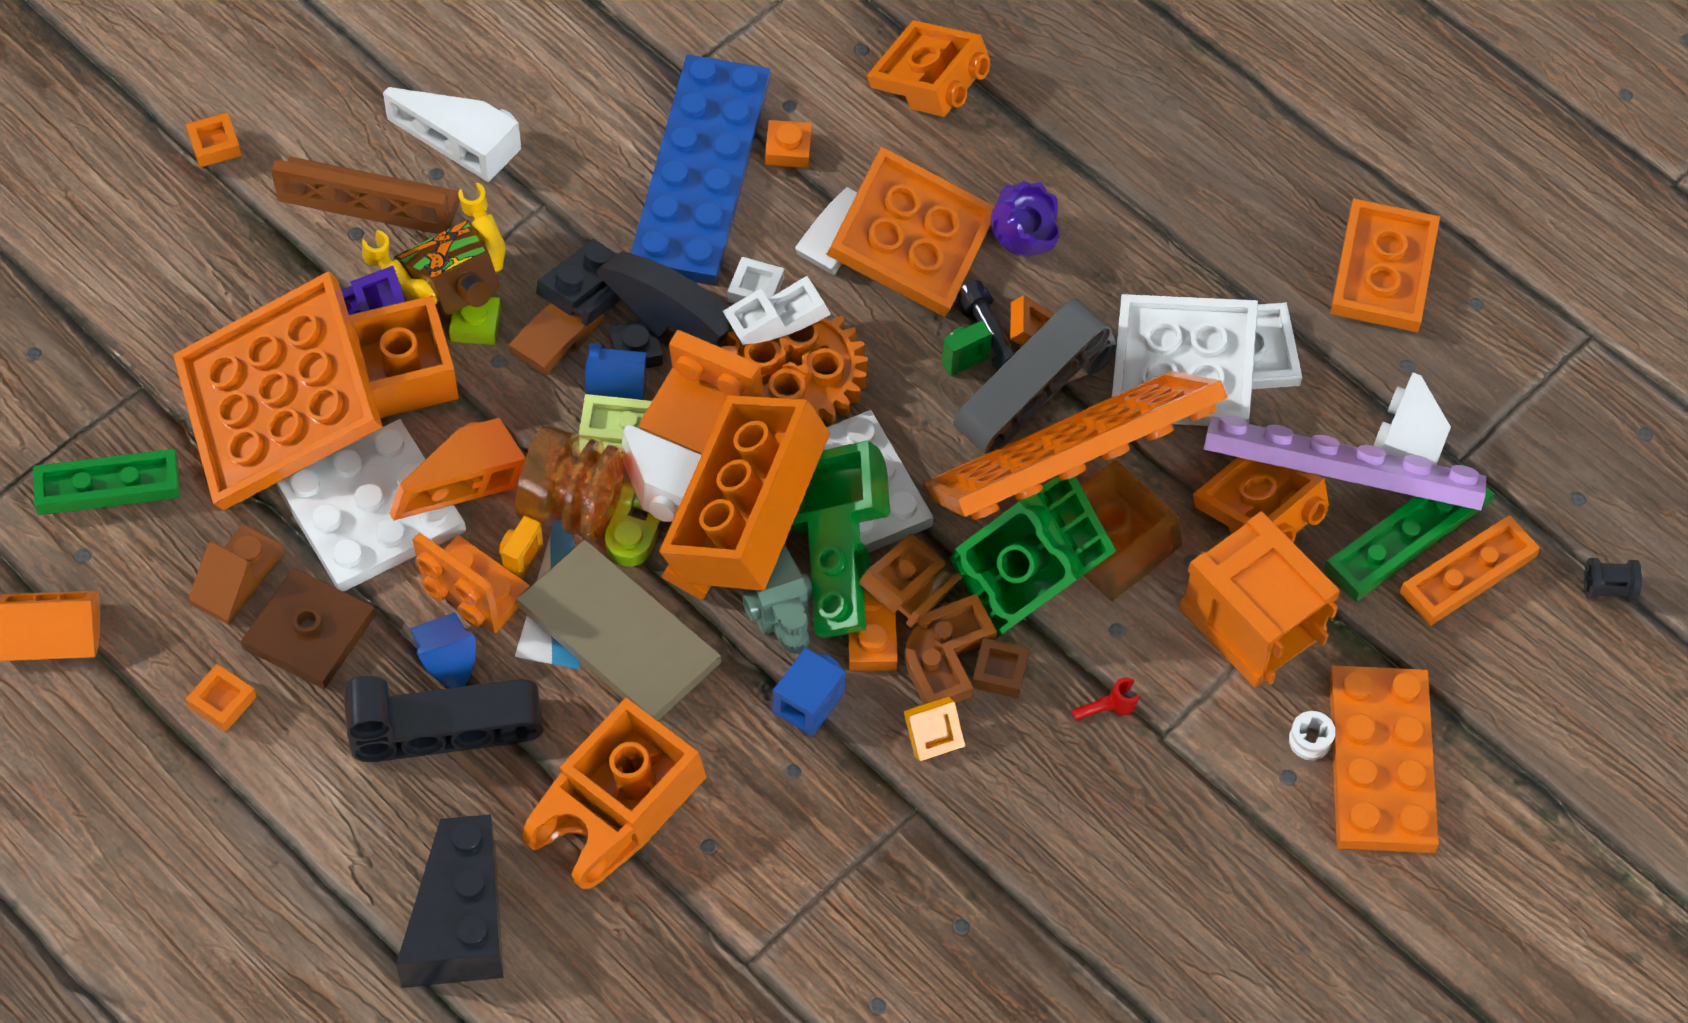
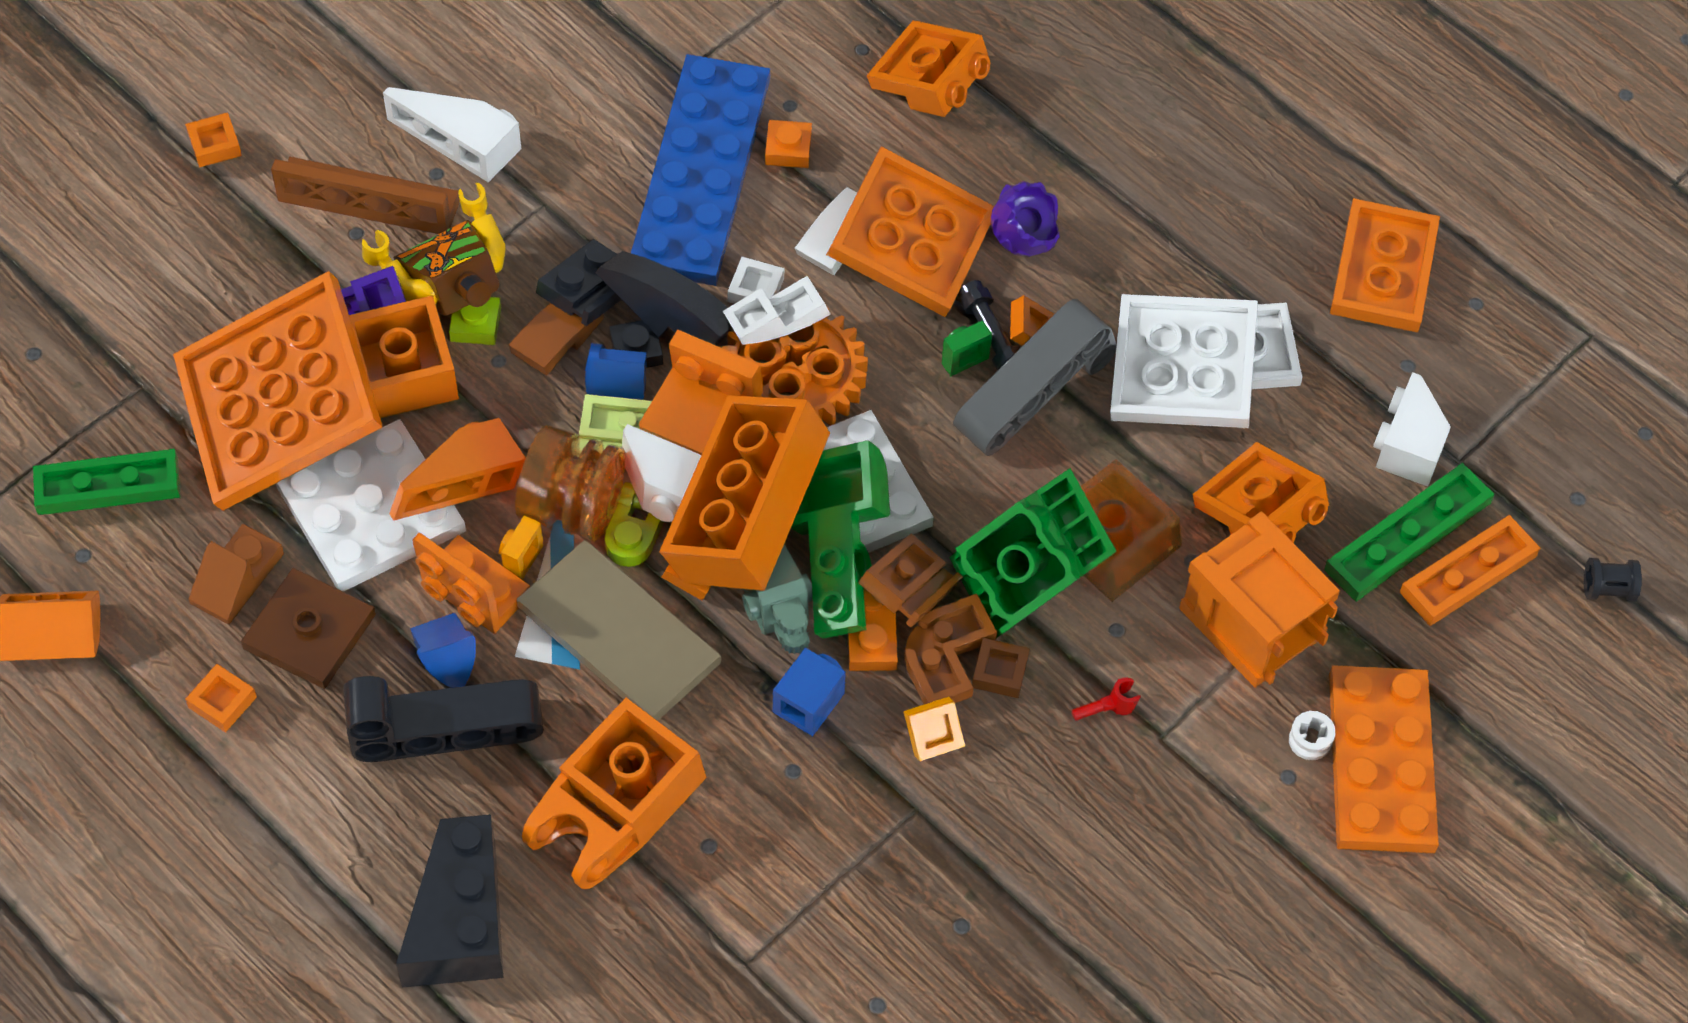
(1073, 441): orange plate -> none
(1360, 465): lavender plate -> none

